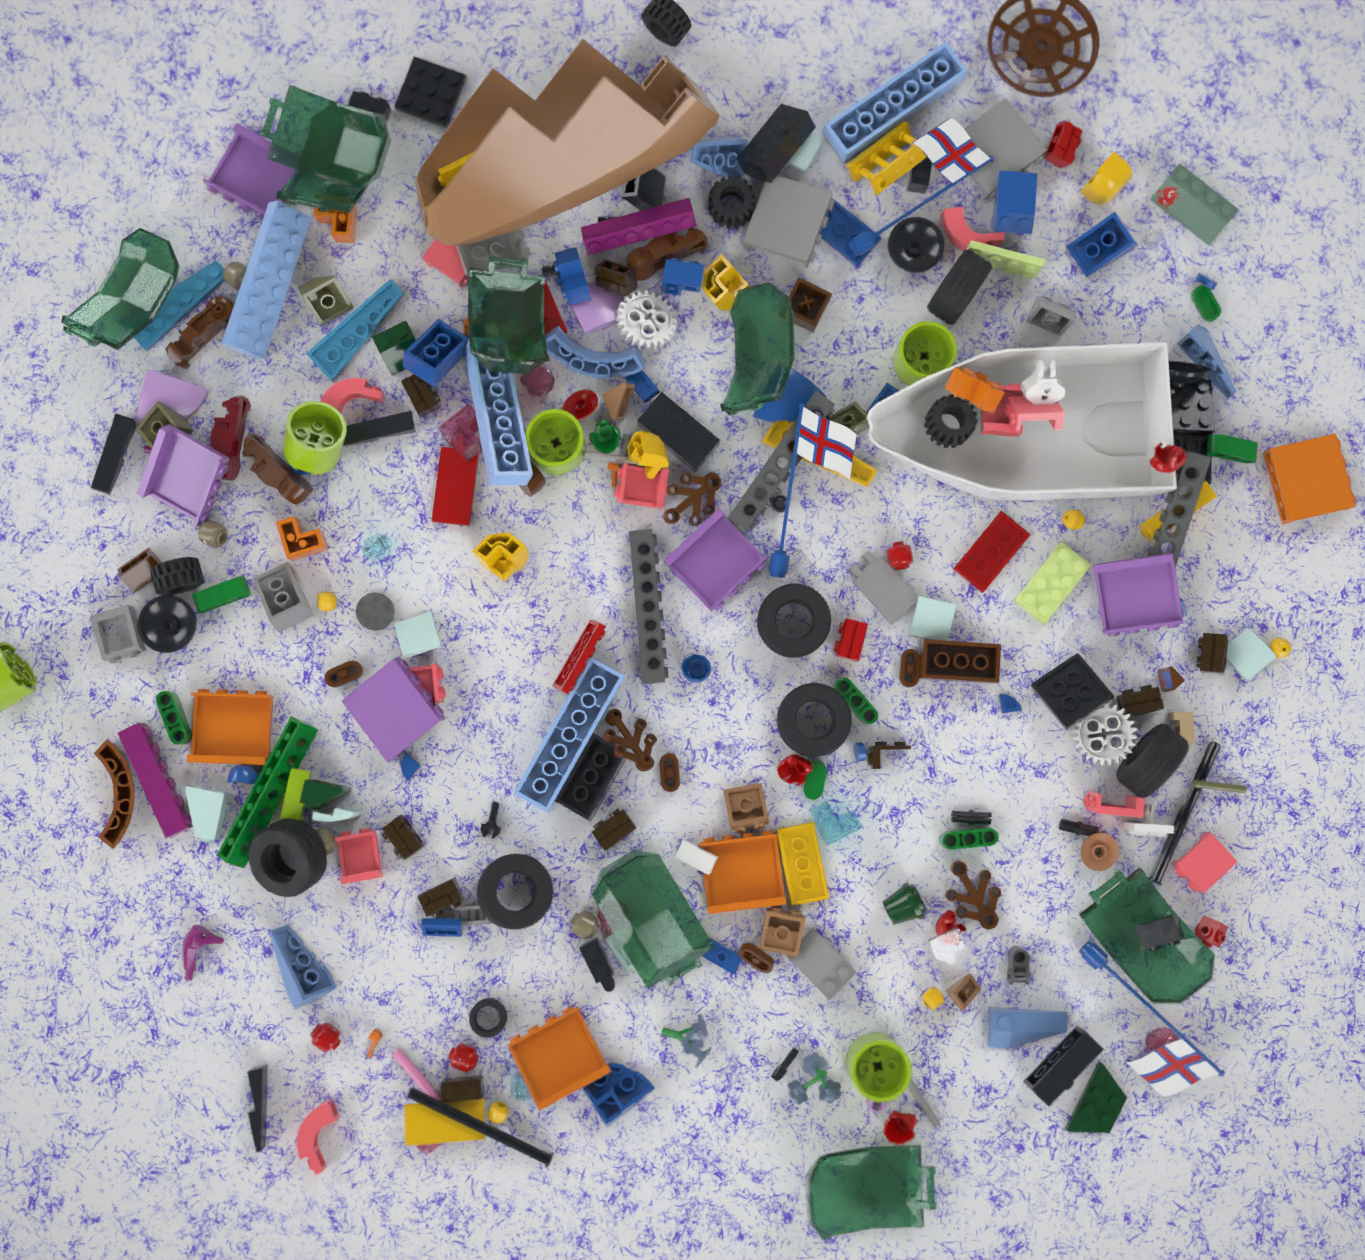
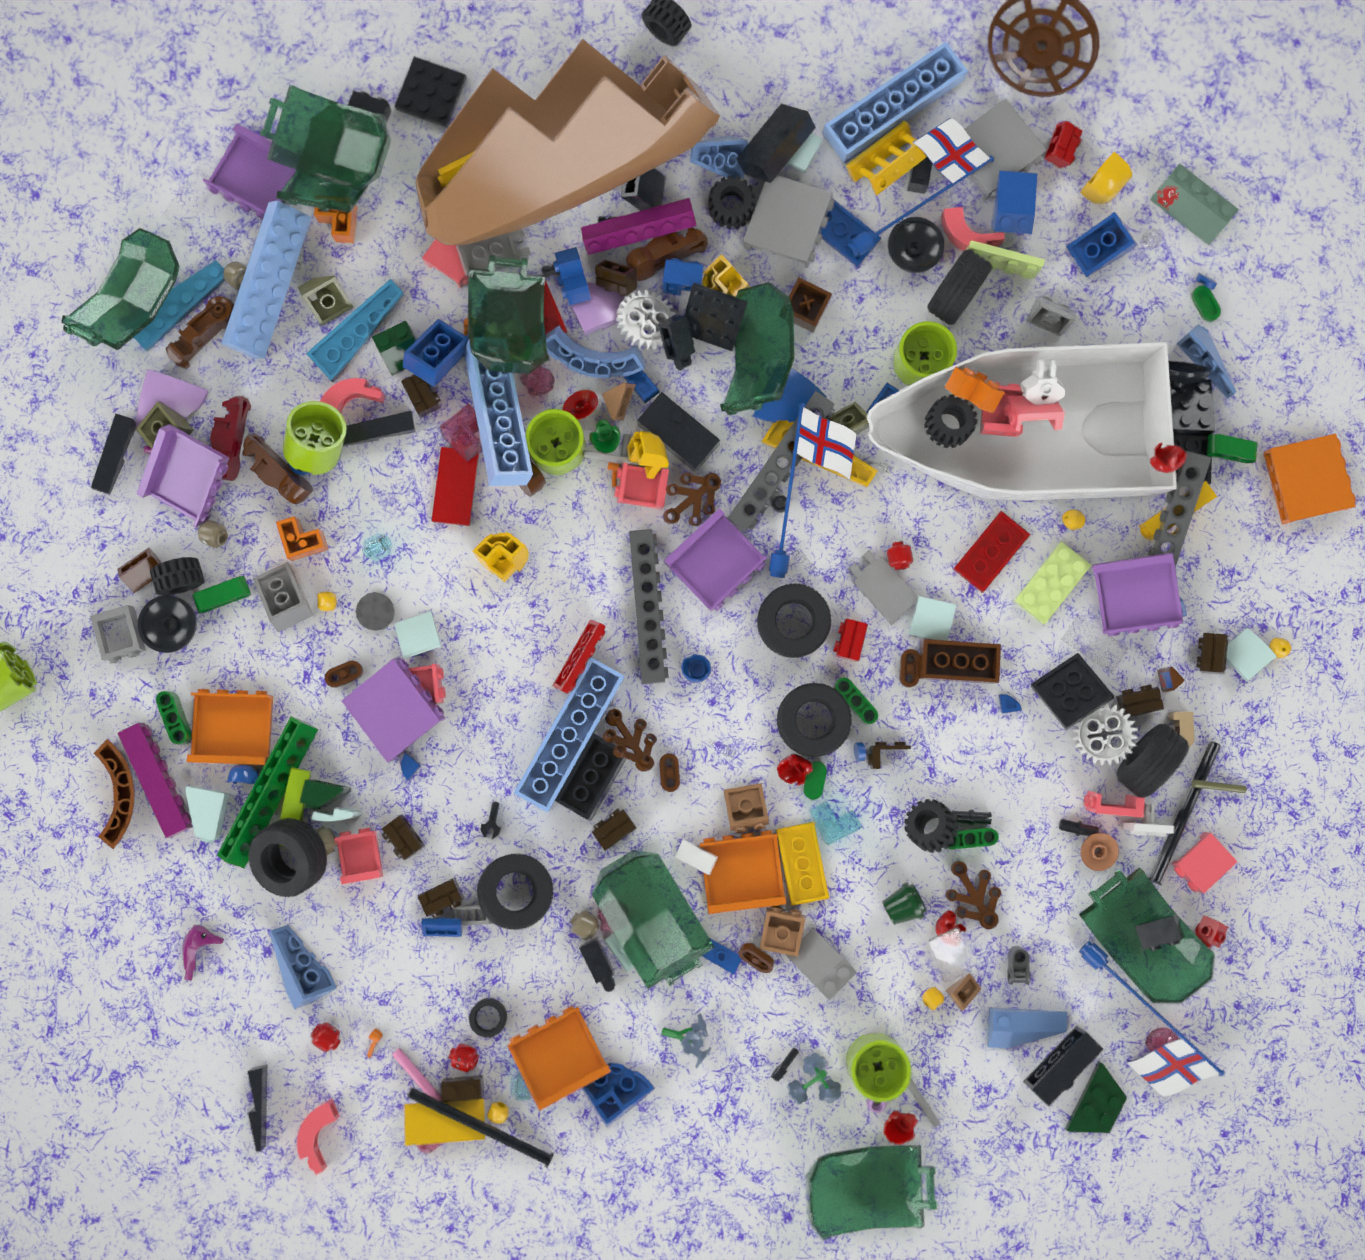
(677, 340): none -> black brick
(714, 316): none -> black plate
(921, 816): none -> black tyre

